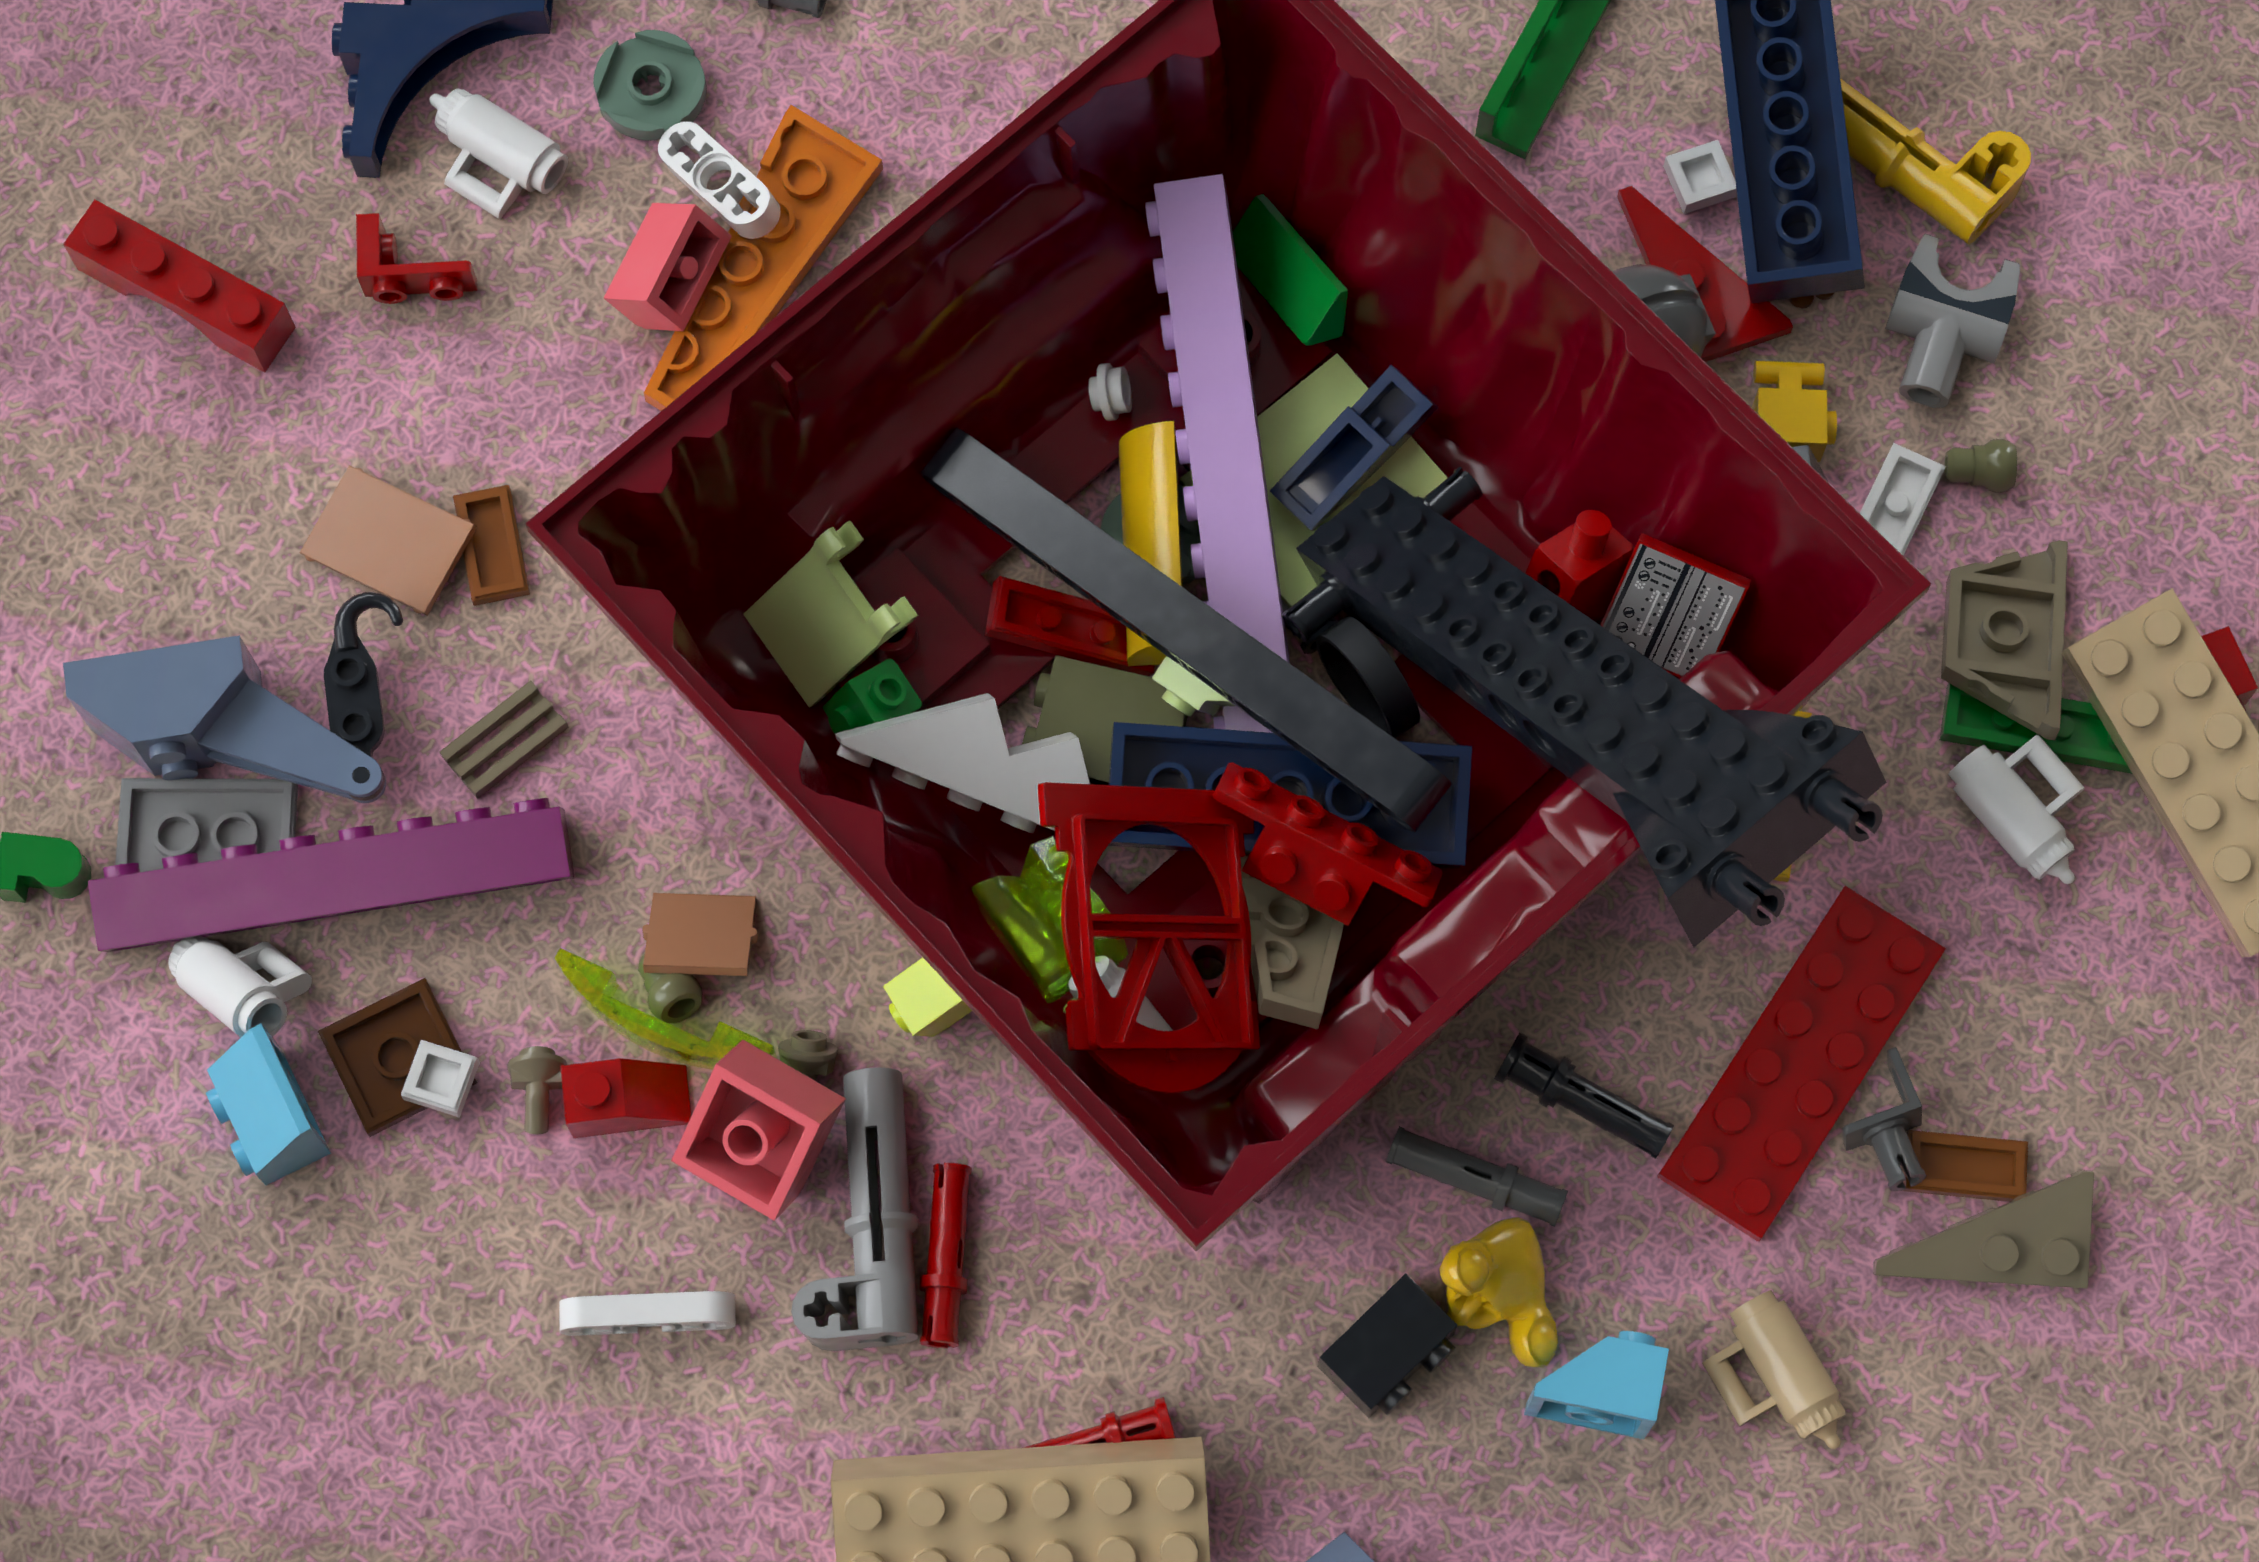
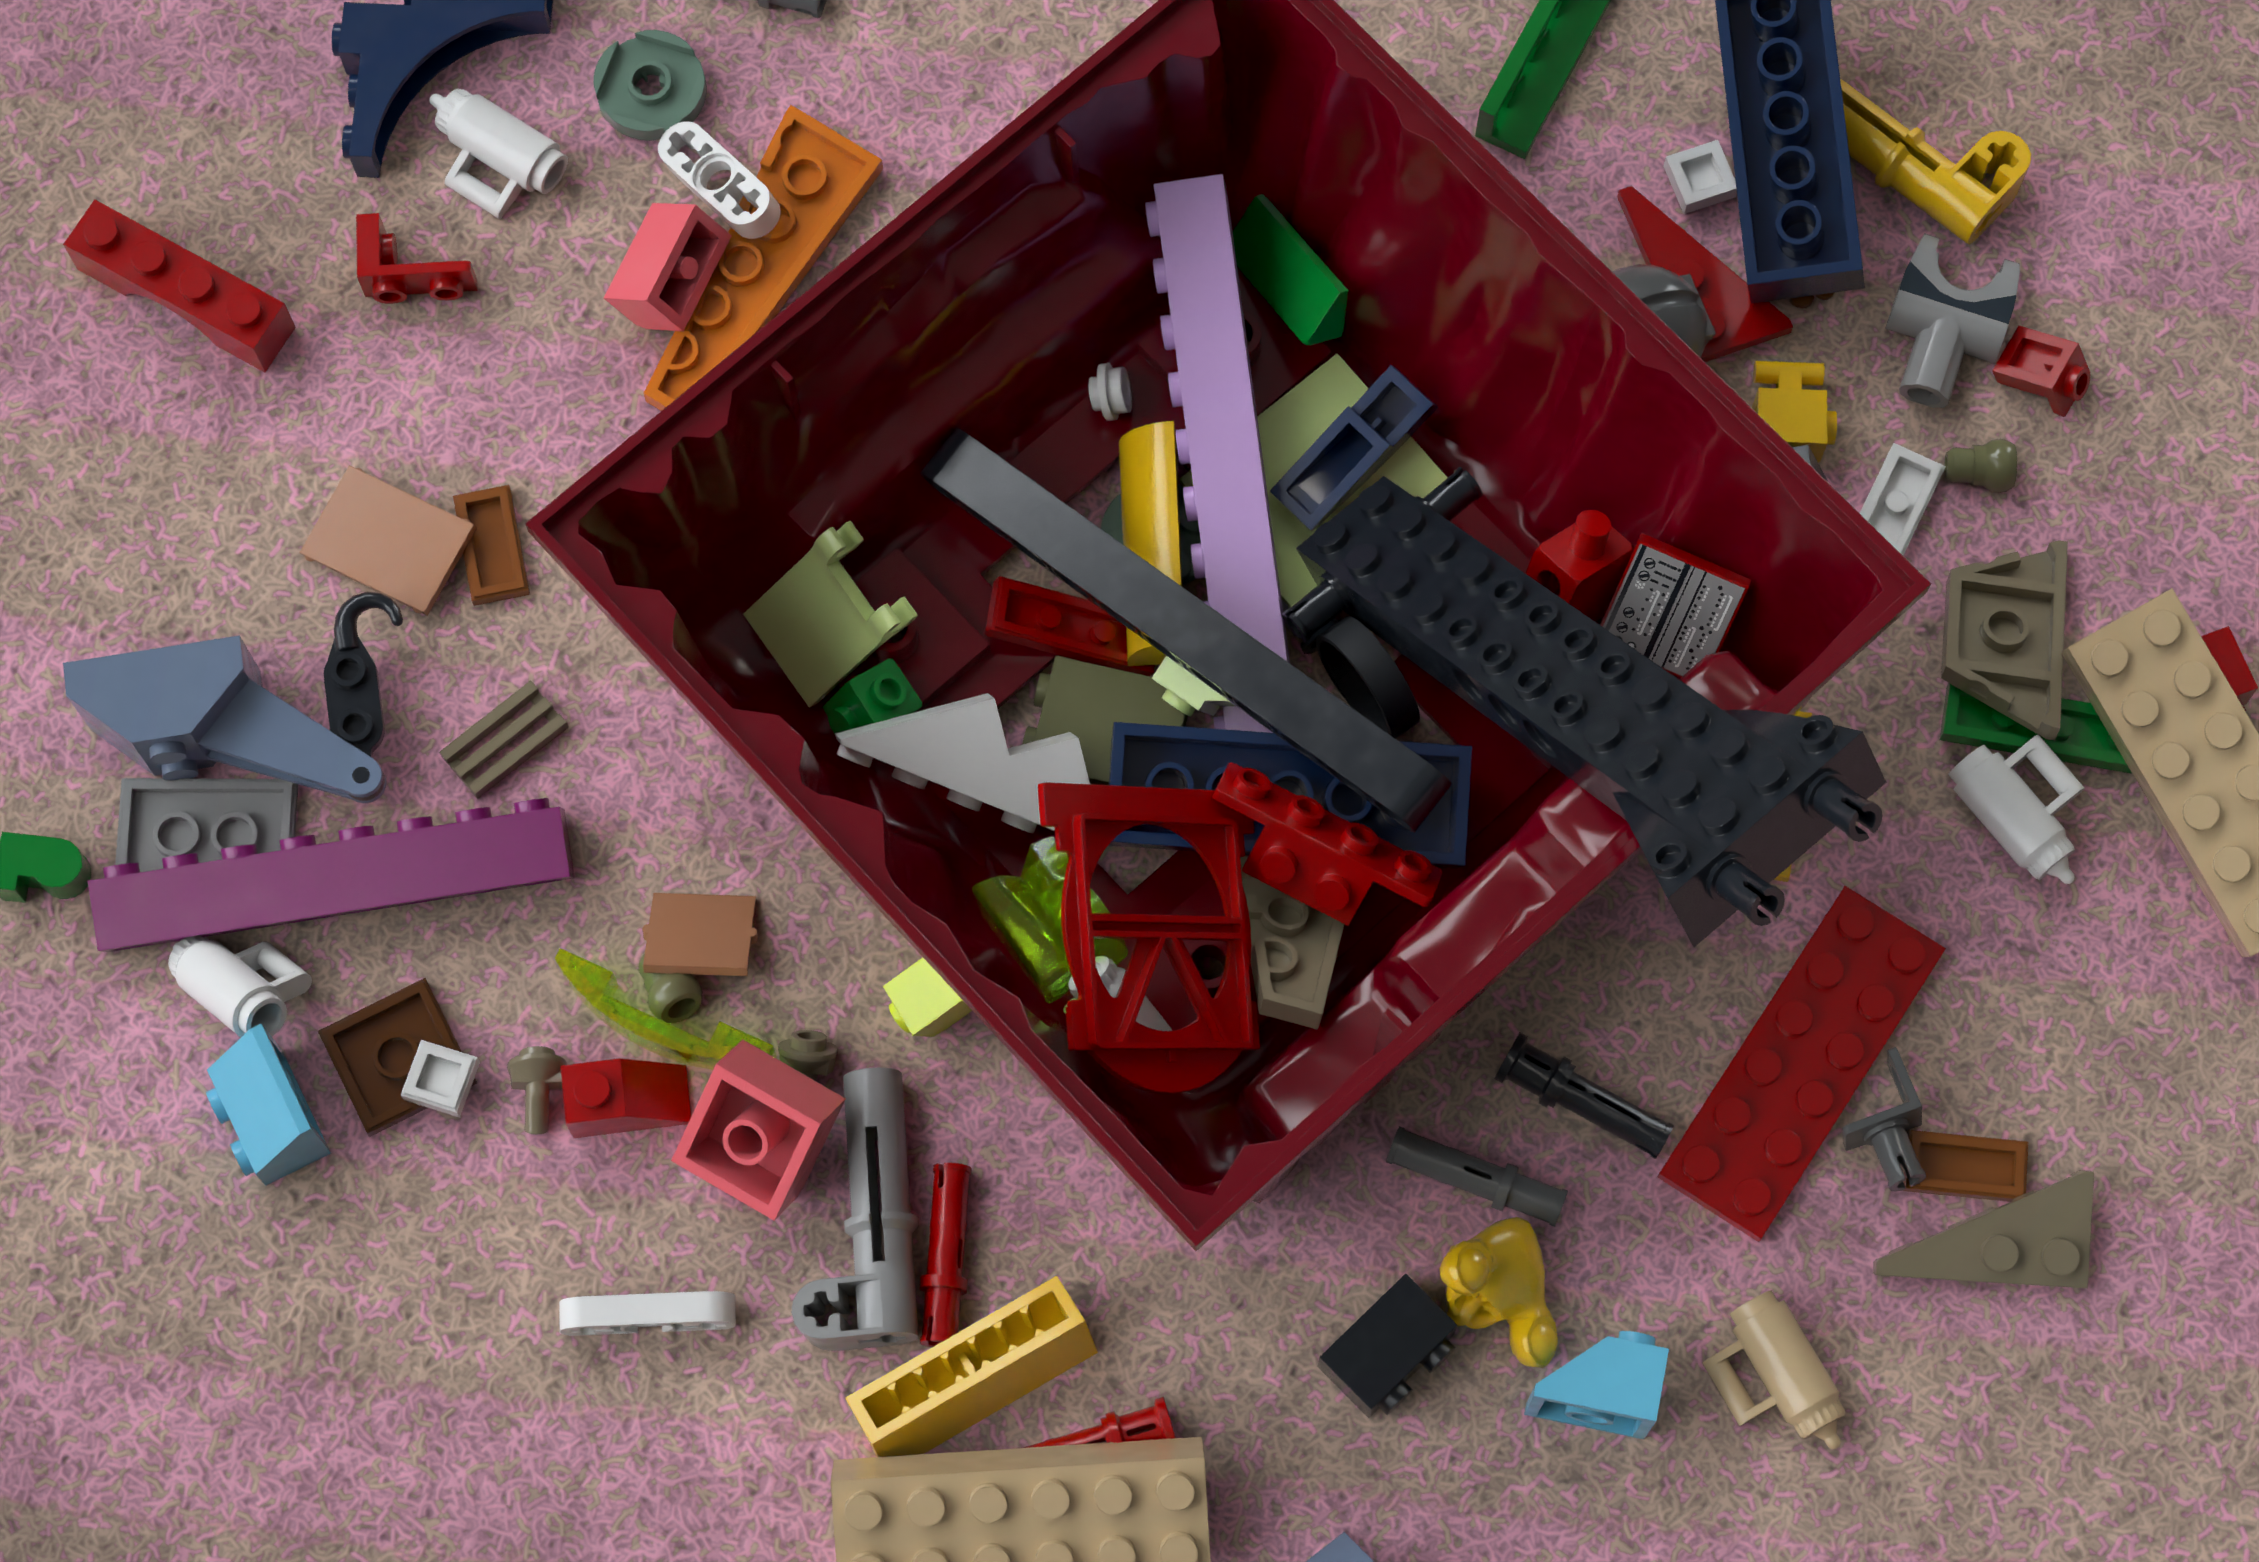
(973, 1373): none -> yellow brick
(2044, 367): none -> red bracket

